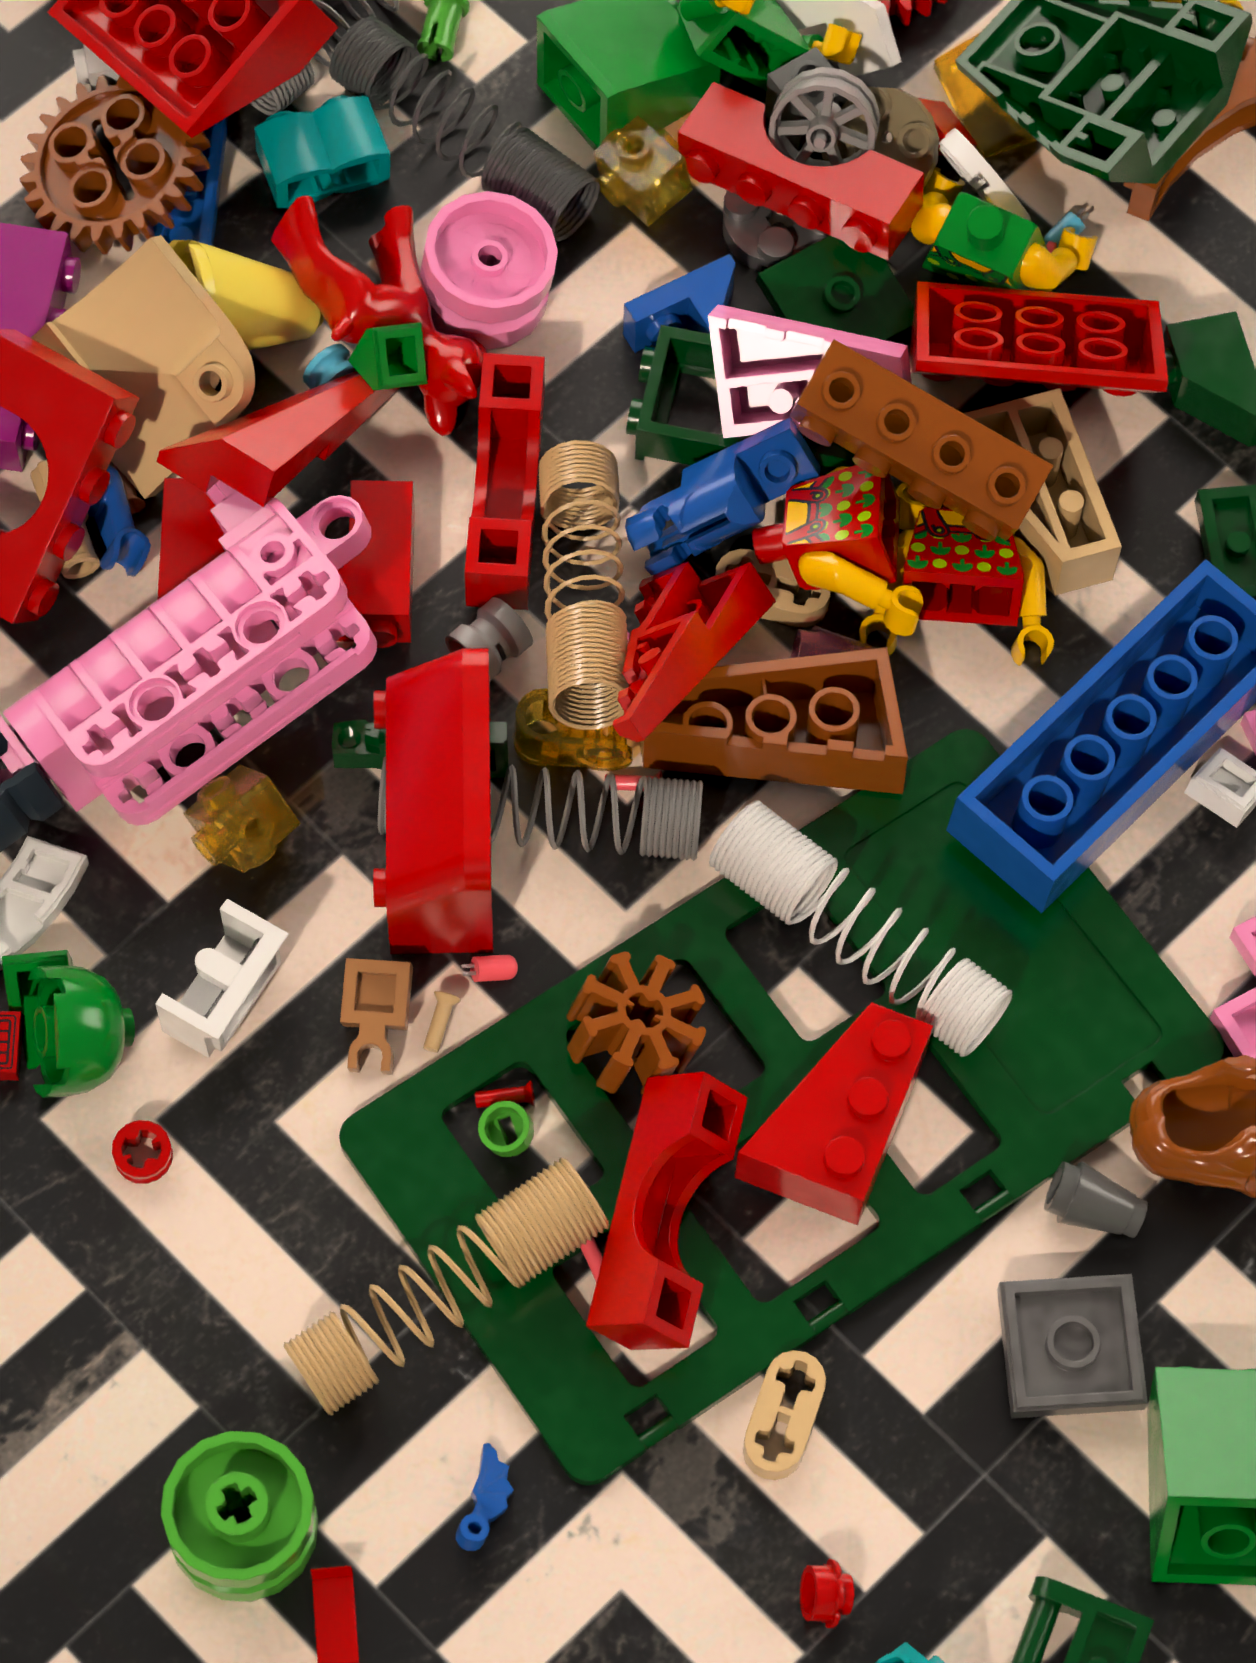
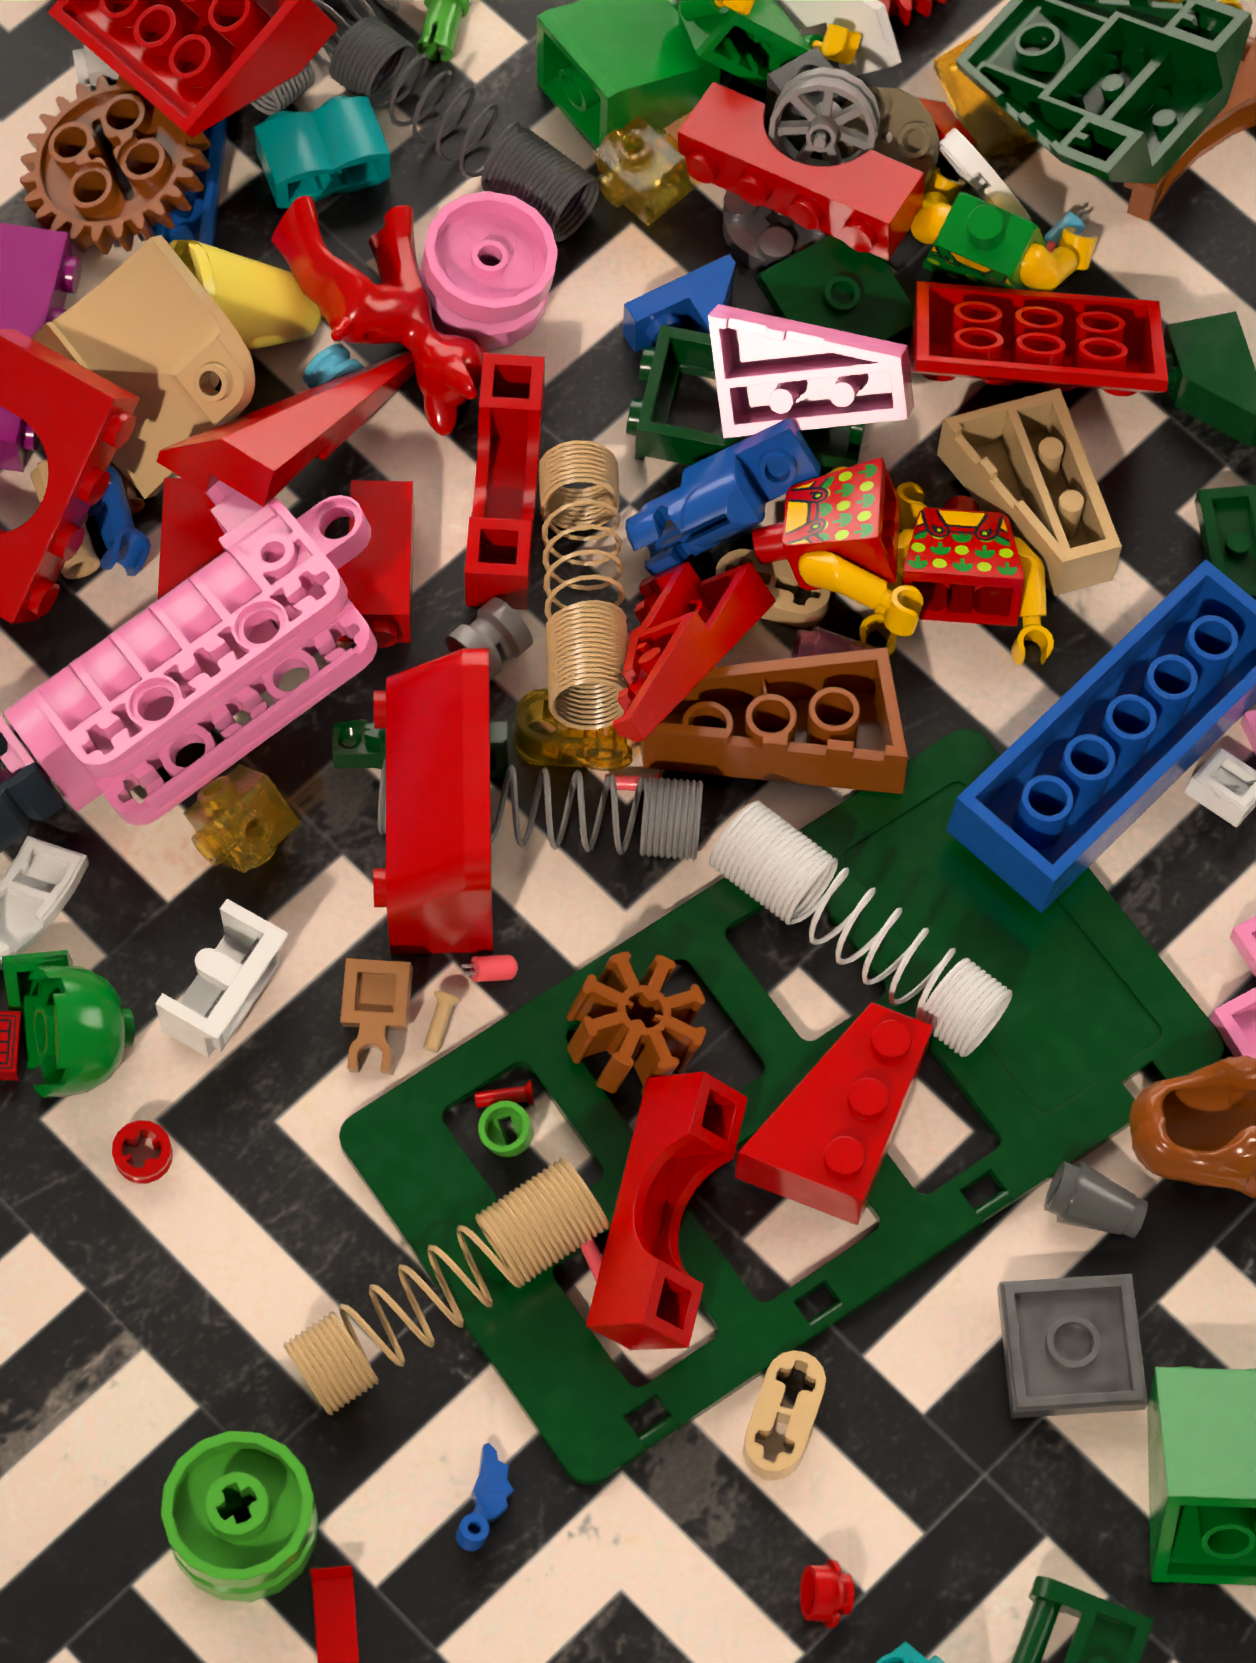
(391, 356): green slope -> none
(920, 442): dark orange brick -> none

